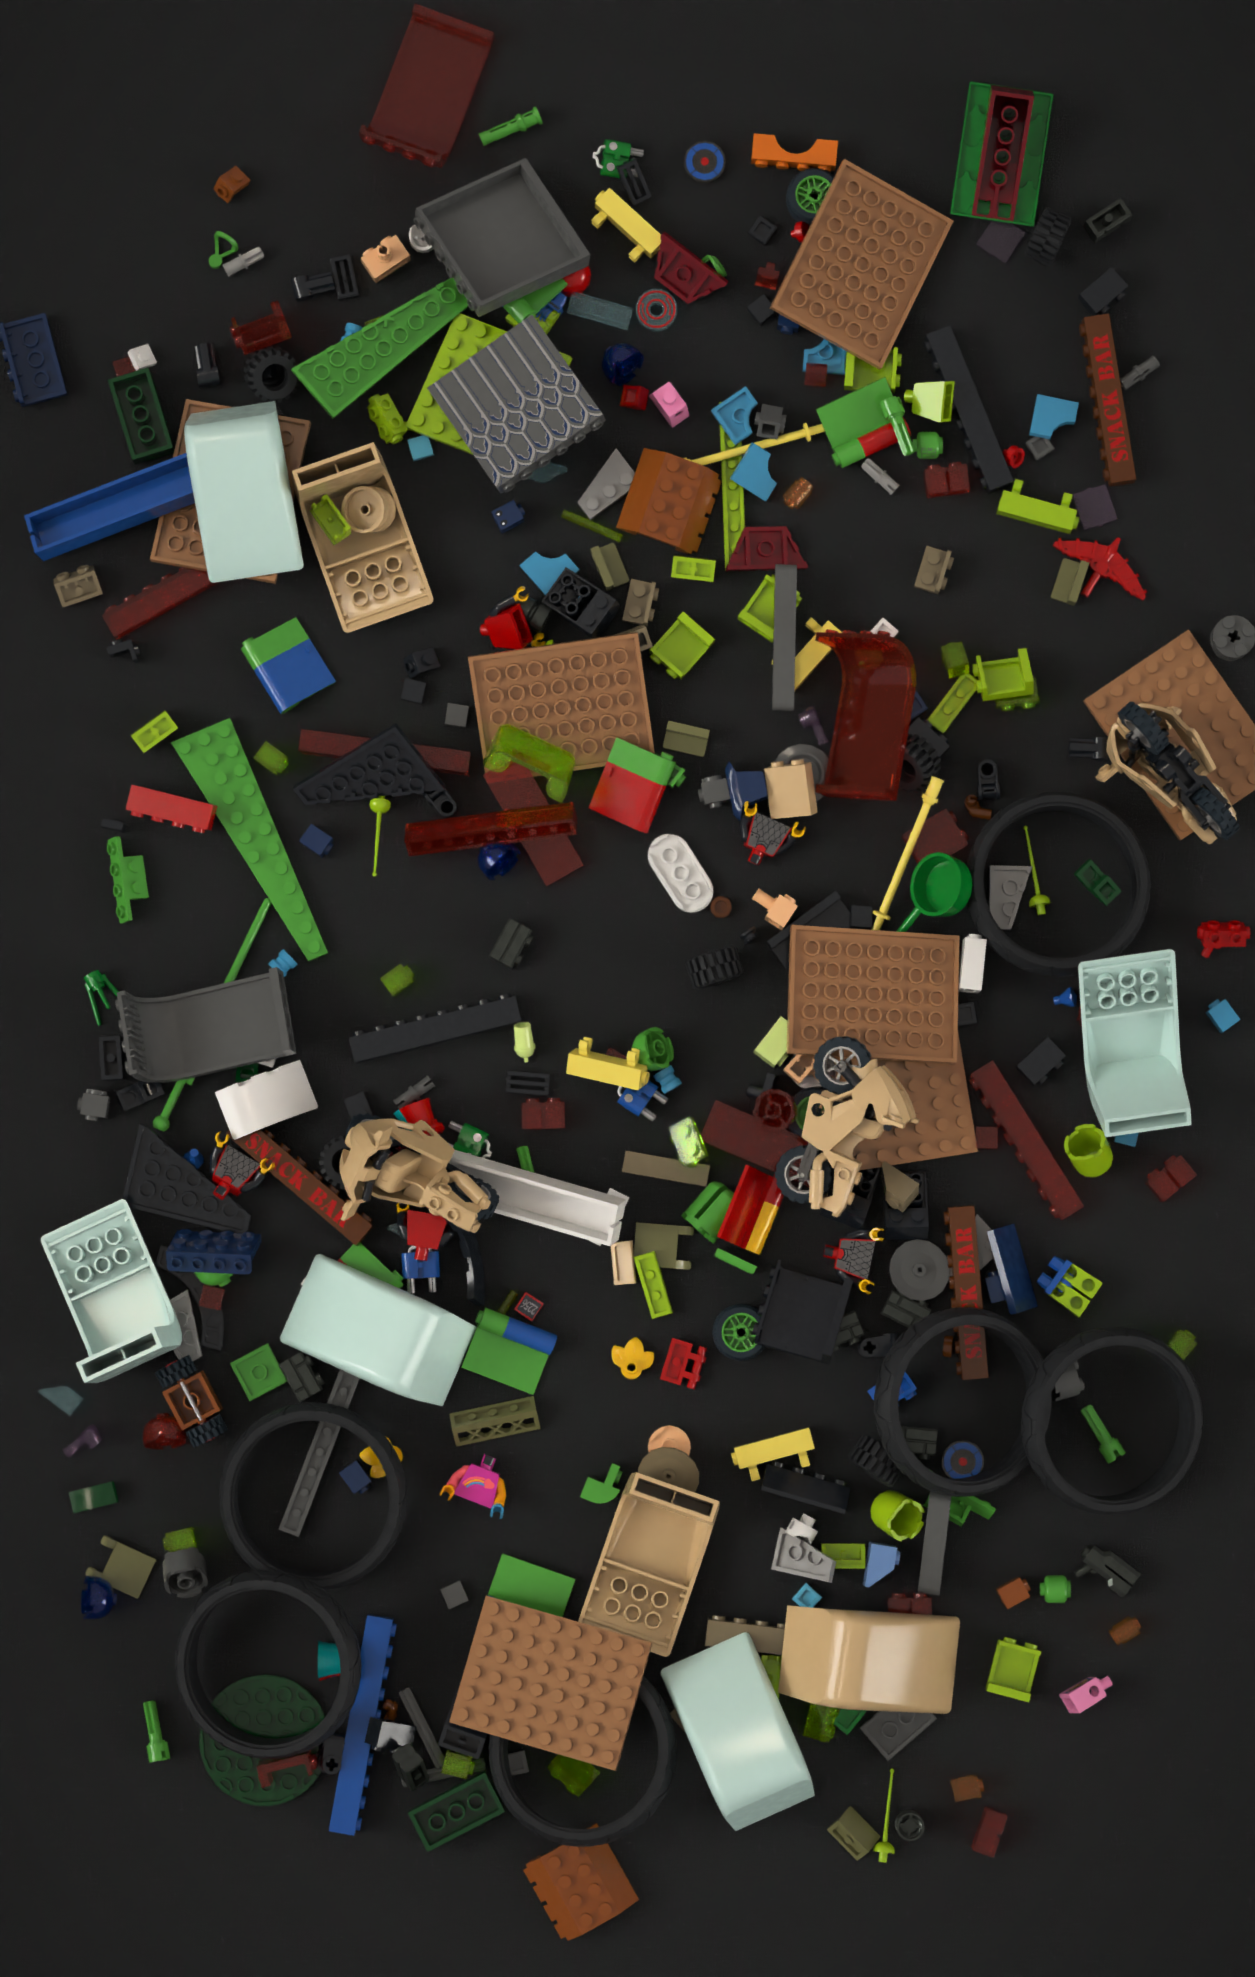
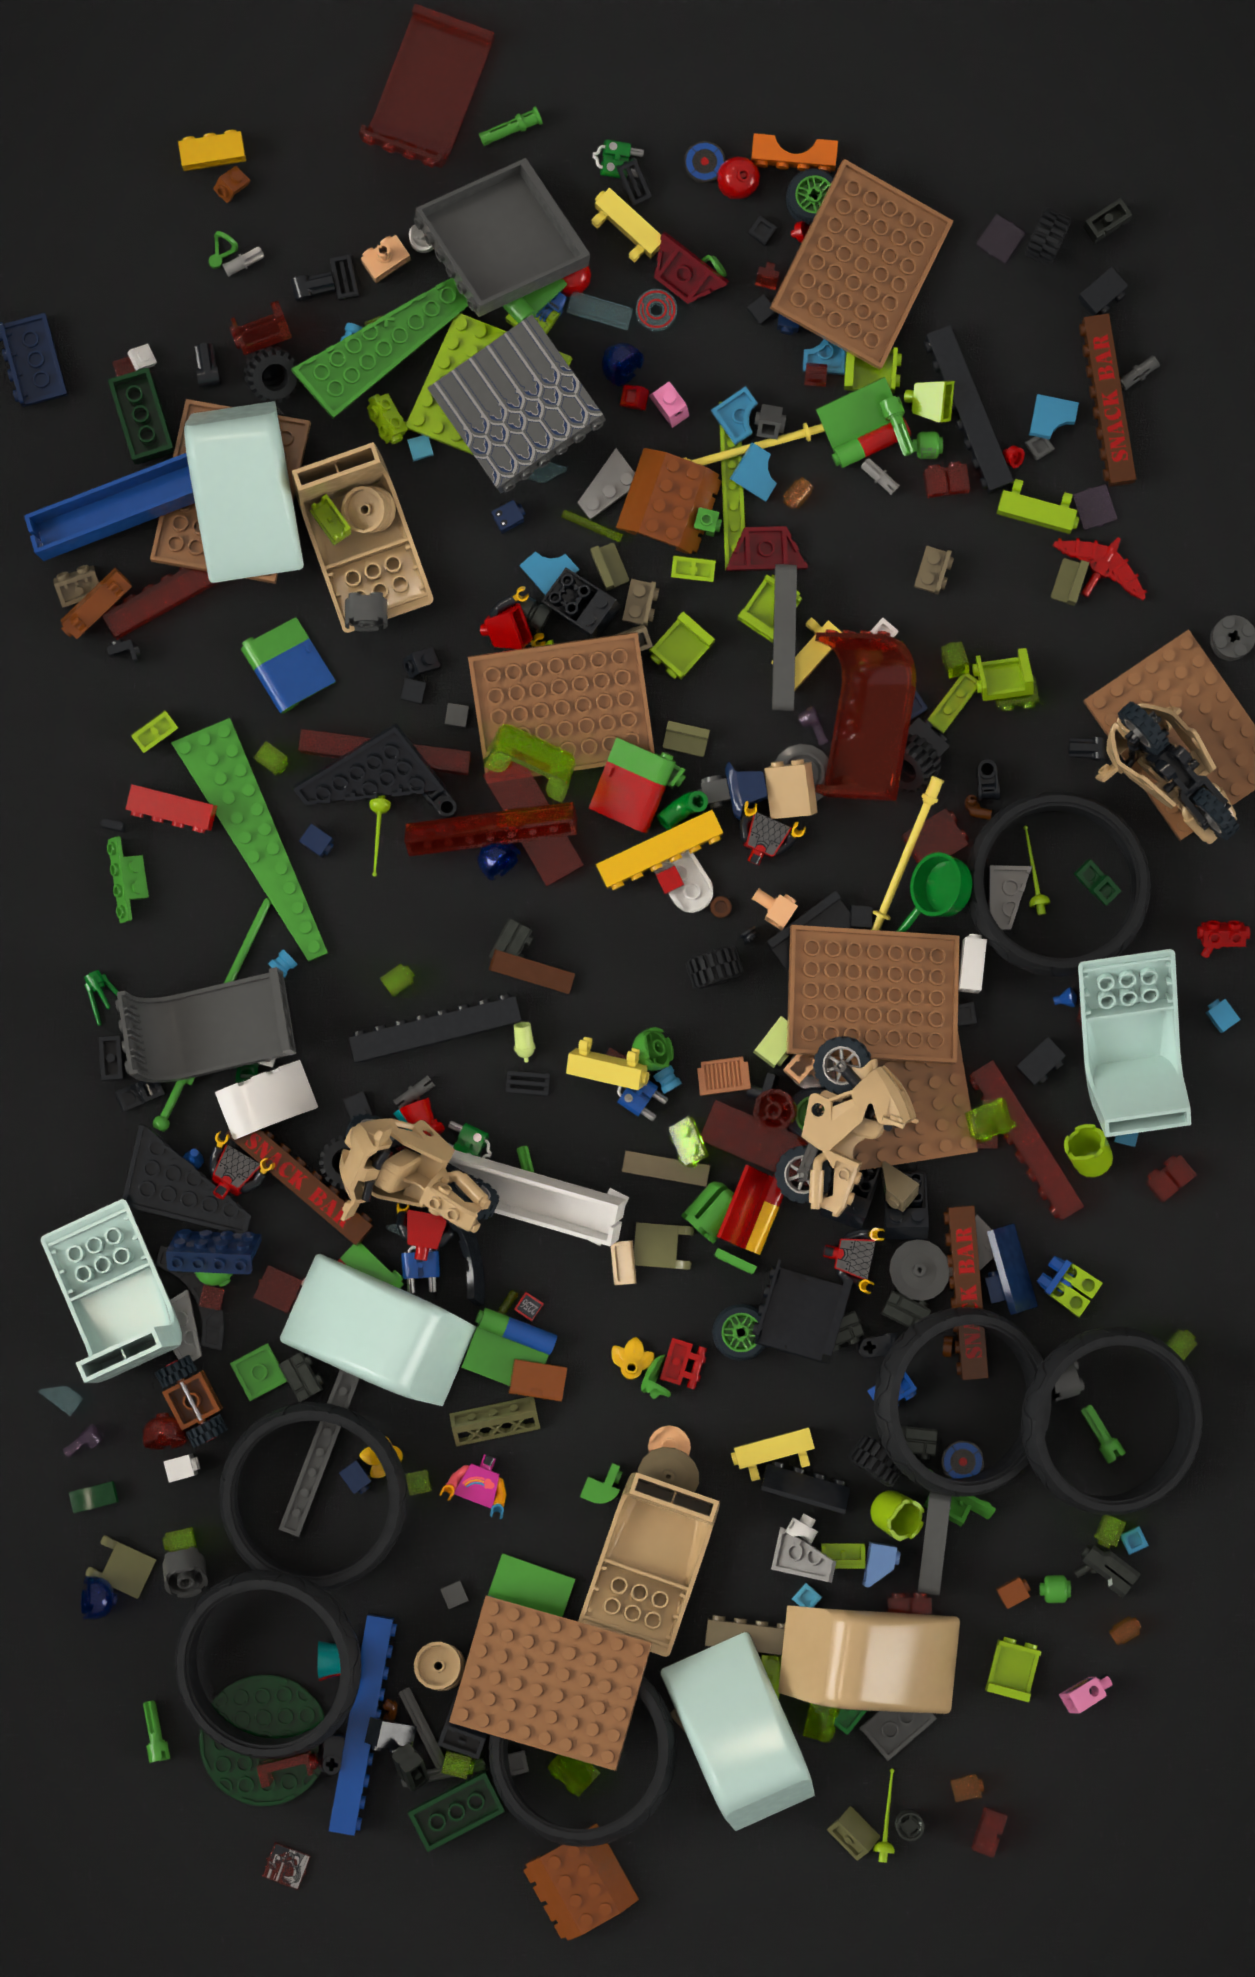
(94, 1104): dark grey brick -> none
(95, 603): none -> dark orange brick
(182, 1467): none -> white brick
(212, 150): none -> yellow brick
(278, 1289): none -> clear red piece
(286, 1866): none -> piece
(366, 611): none -> dark grey brick
(418, 1482): none -> clear neon green brick
(452, 1666): none -> tan wheel
(531, 971): none -> reddish brown tile
(537, 1380): none -> dark orange piece
(543, 1115): clear red piece -> none
(648, 1384): none -> bright green piece
(653, 1284): lime tile -> none
(660, 849): none -> yellow brick
(669, 879): none -> red tile
(682, 808): none -> green cylinder
(708, 521): none -> bright green bracket
(724, 1076): none -> nougat window
(738, 177): none -> red cylinder
(990, 1120): none -> clear neon green bracket
(1001, 153): piece -> none
(1109, 1531): none -> clear neon green brick
(1134, 1540): none -> dark azure tile

